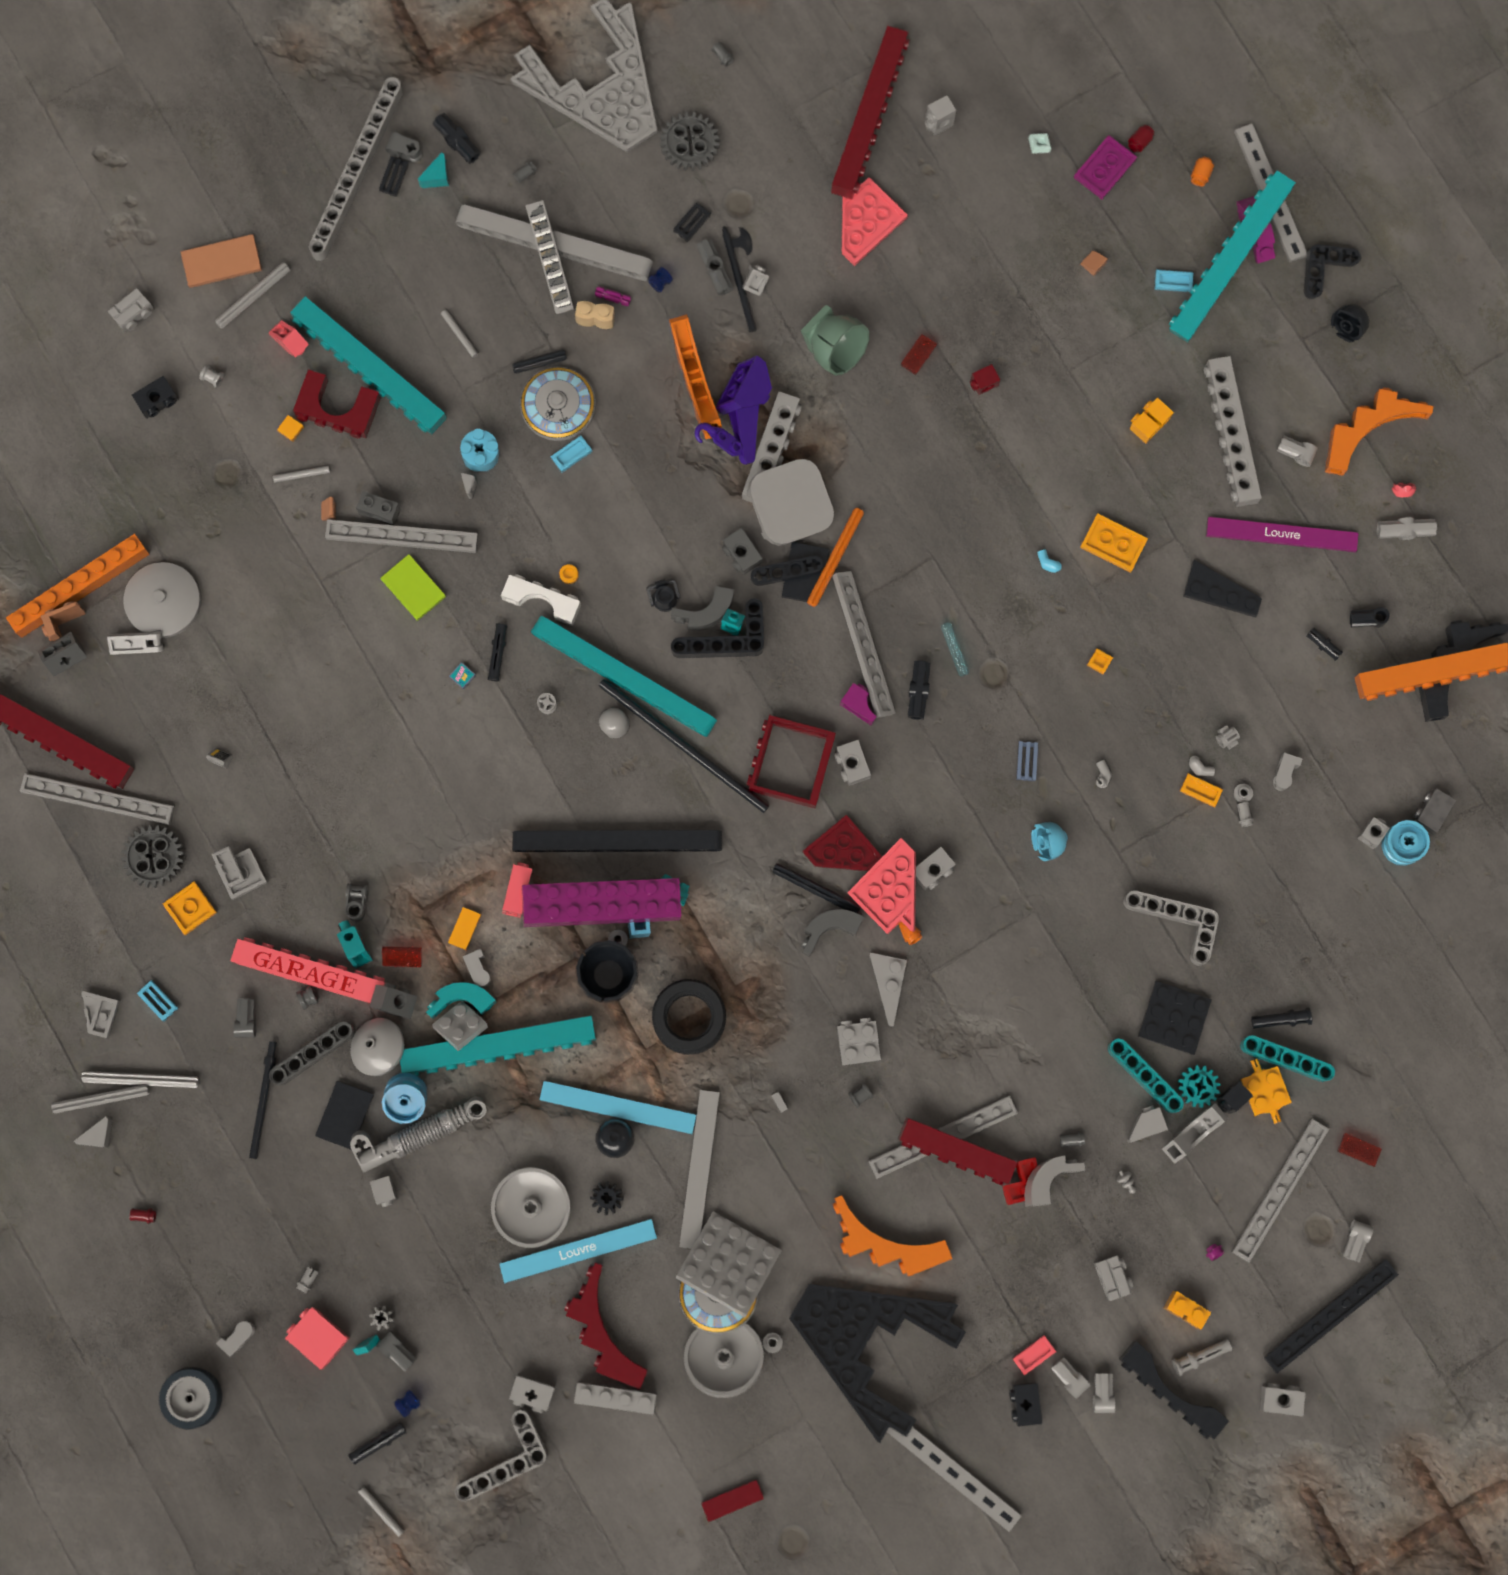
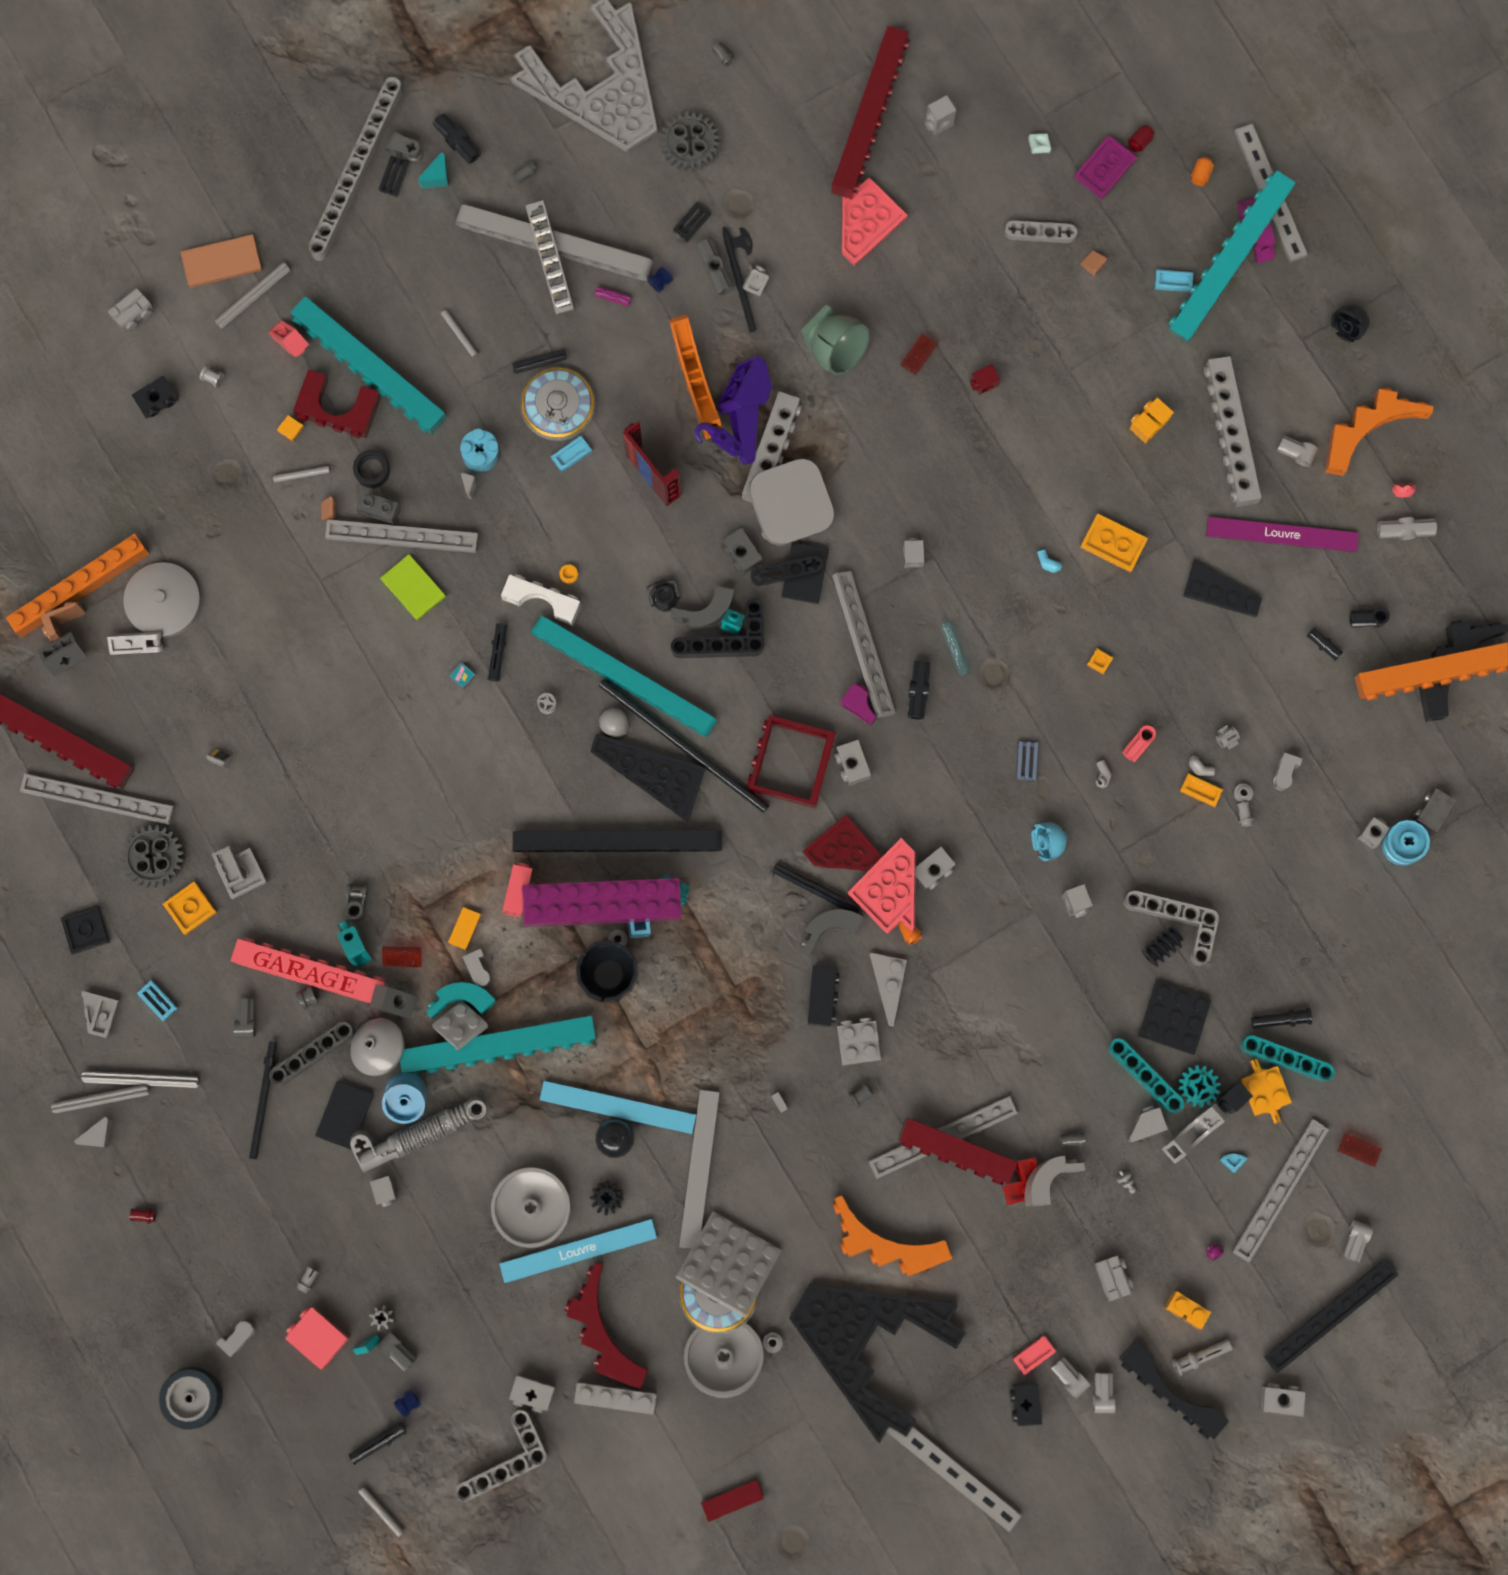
(85, 930): none -> black tile
(366, 455): none -> black tyre
(600, 315): tan brick -> none
(660, 776): none -> black wing
(667, 487): none -> dark red panel
(682, 989): black tyre -> none
(823, 996): none -> black brick
(835, 557): orange axle -> none
(913, 553): none -> light grey brick
(1040, 228): none -> light grey beam
(1077, 901): none -> light grey brick
(1139, 744): none -> coral piece
(1162, 946): none -> black piece
(1233, 1161): none -> medium azure tile
(1319, 263): black beam -> none

